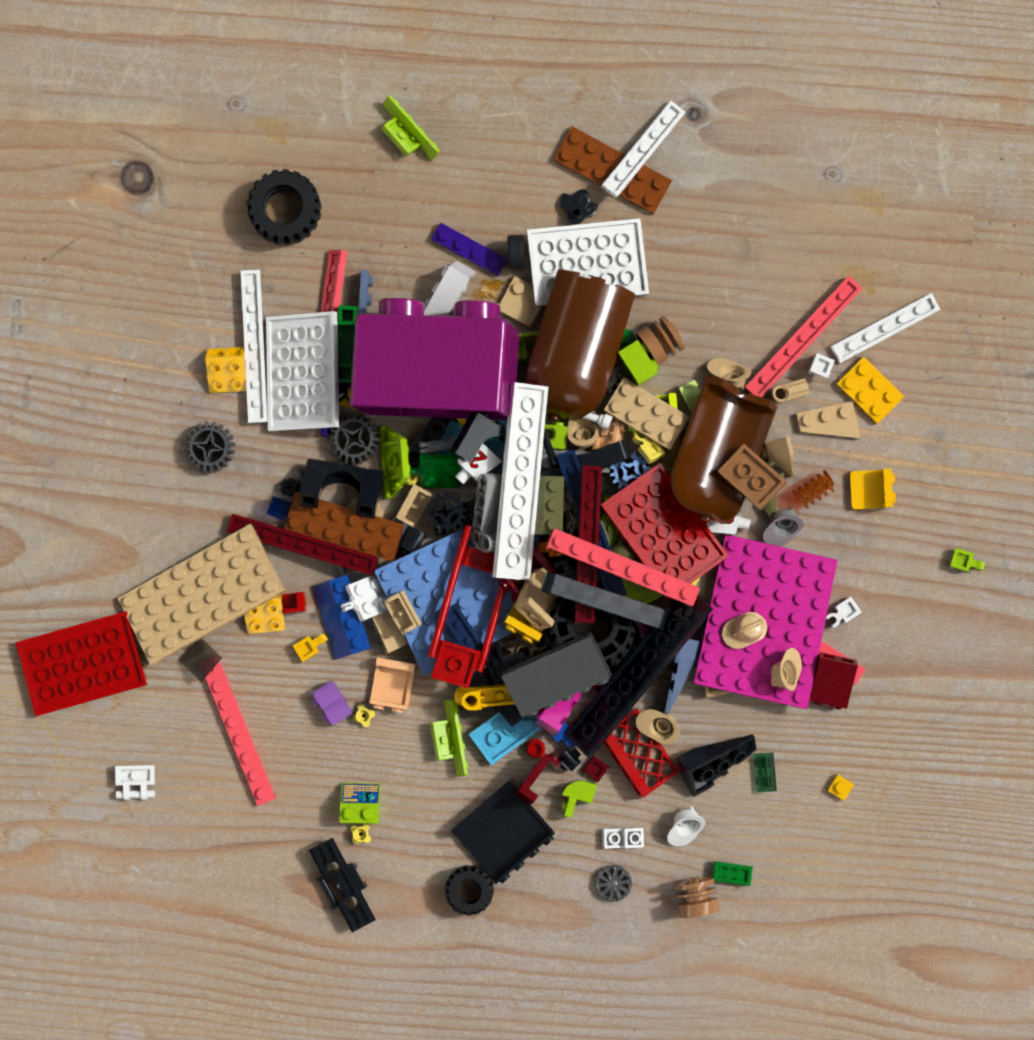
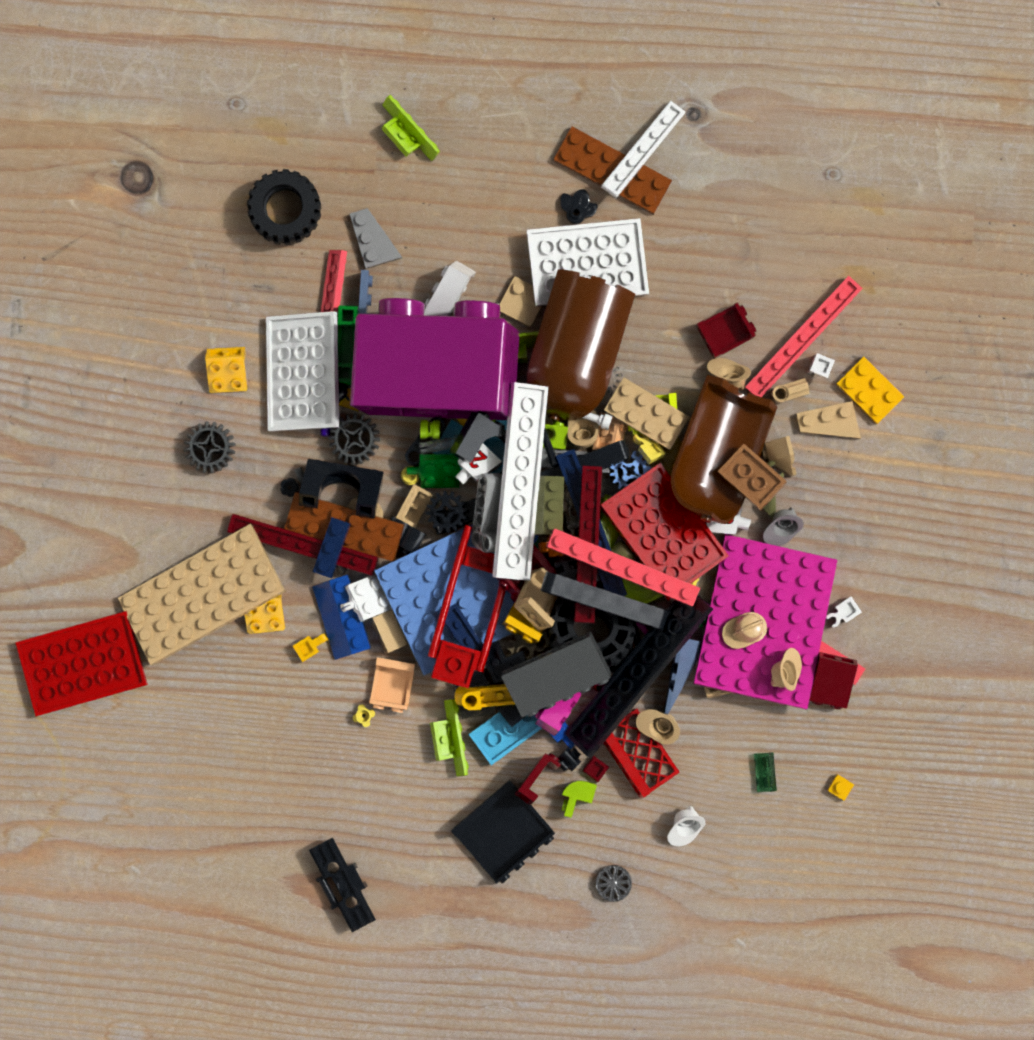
(135, 775): white plate -> none
(200, 659): clear smoke piece -> none
(239, 735): coral plate -> none
(254, 346): white plate -> none
(279, 508): clear blue panel -> none
(294, 602): red panel -> none
(331, 547): none -> dark blue plate
(332, 703): medium lavender brick -> none
(356, 837): light yellow plate -> none
(360, 803): slope -> none
(372, 240): none -> light grey wing
(394, 460): lime wing -> none
(402, 612): tan hinge -> none
(434, 429): none -> lime wheel
(457, 902): black tyre -> none
(469, 249): dark purple plate -> none
(490, 288): clear yellow piece -> none
(516, 254): black tyre -> none
(535, 748): red plate -> none
(622, 838): white slope -> none
(628, 338): green plate -> none
(637, 363): lime brick -> none
(660, 340): medium nougat wheel -> none
(690, 394): yellowish green slope -> none
(696, 897): medium nougat wheel -> none
(707, 763): black wedge -> none
(726, 330): none -> dark red panel
(732, 873): green plate -> none
(814, 490): clear orange piece -> none
(872, 489): yellow bracket -> none
(885, 328): white tile -> none
(964, 560): lime plate -> none

